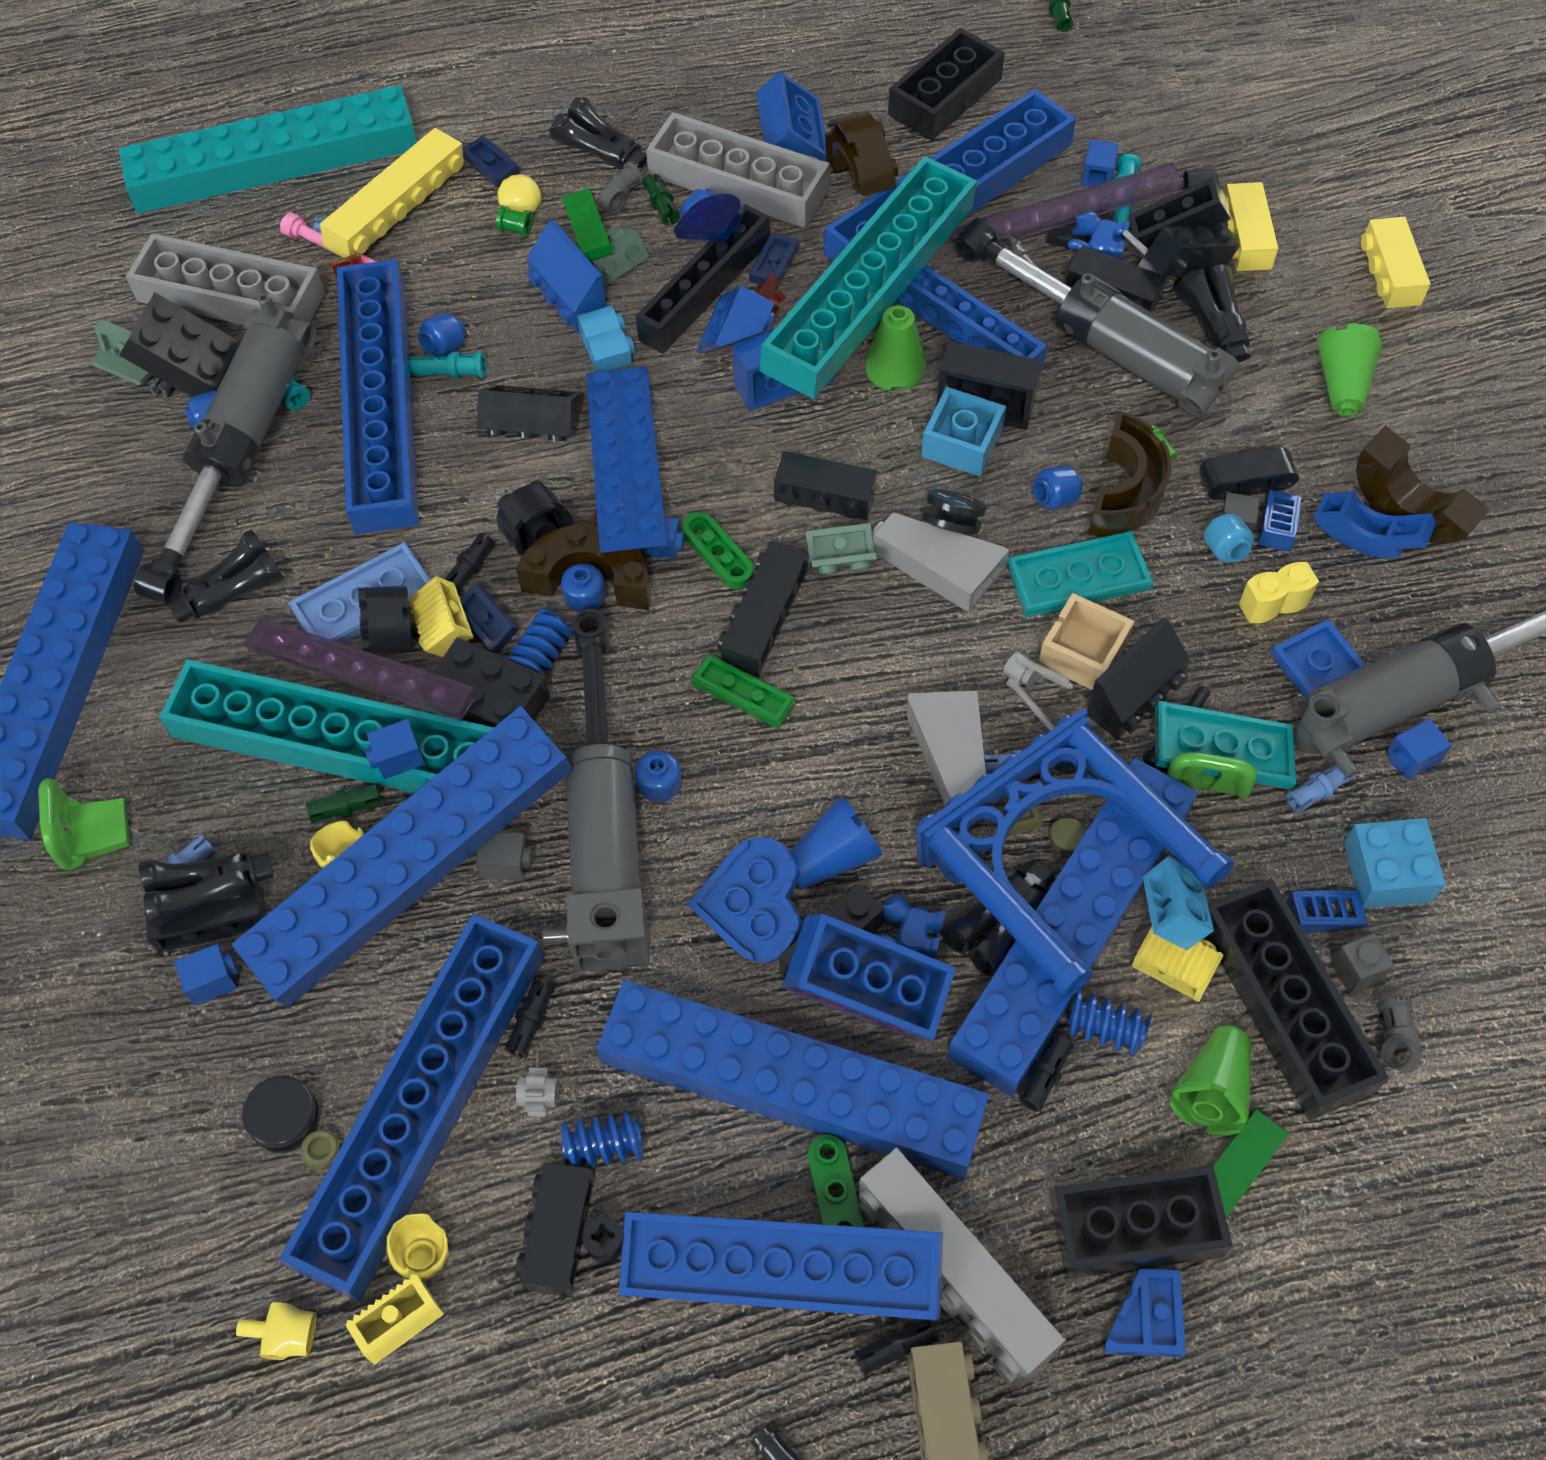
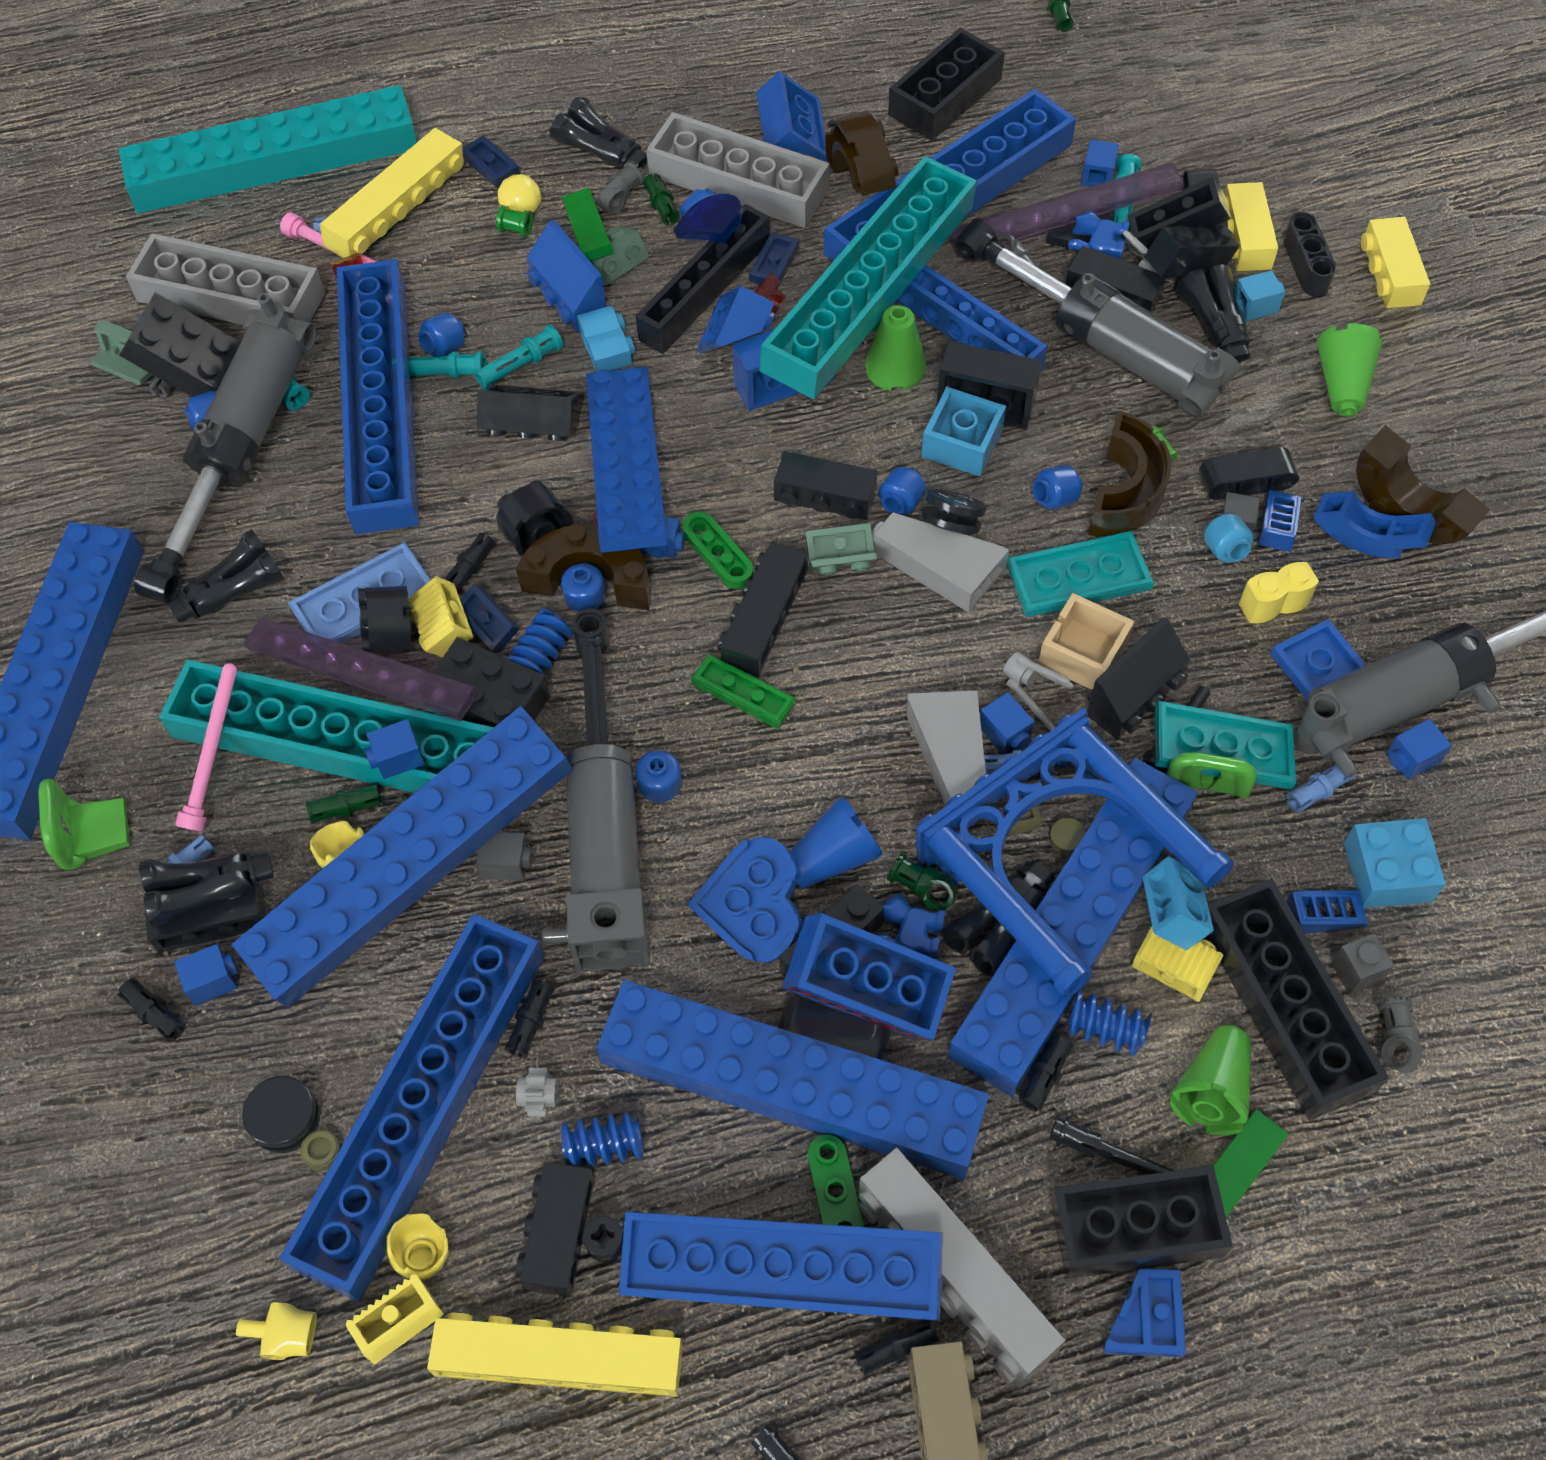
(151, 1009): none -> black pin
(192, 815): none -> bright pink piece
(532, 351): none -> teal pin
(556, 1355): none -> light yellow brick
(834, 1028): none -> black beam
(902, 491): none -> blue head
(921, 881): none -> dark green connector
(1006, 724): none -> blue brick
(1091, 1143): none -> black pin
(1259, 295): none -> dark azure brick
(1309, 254): none -> black beam

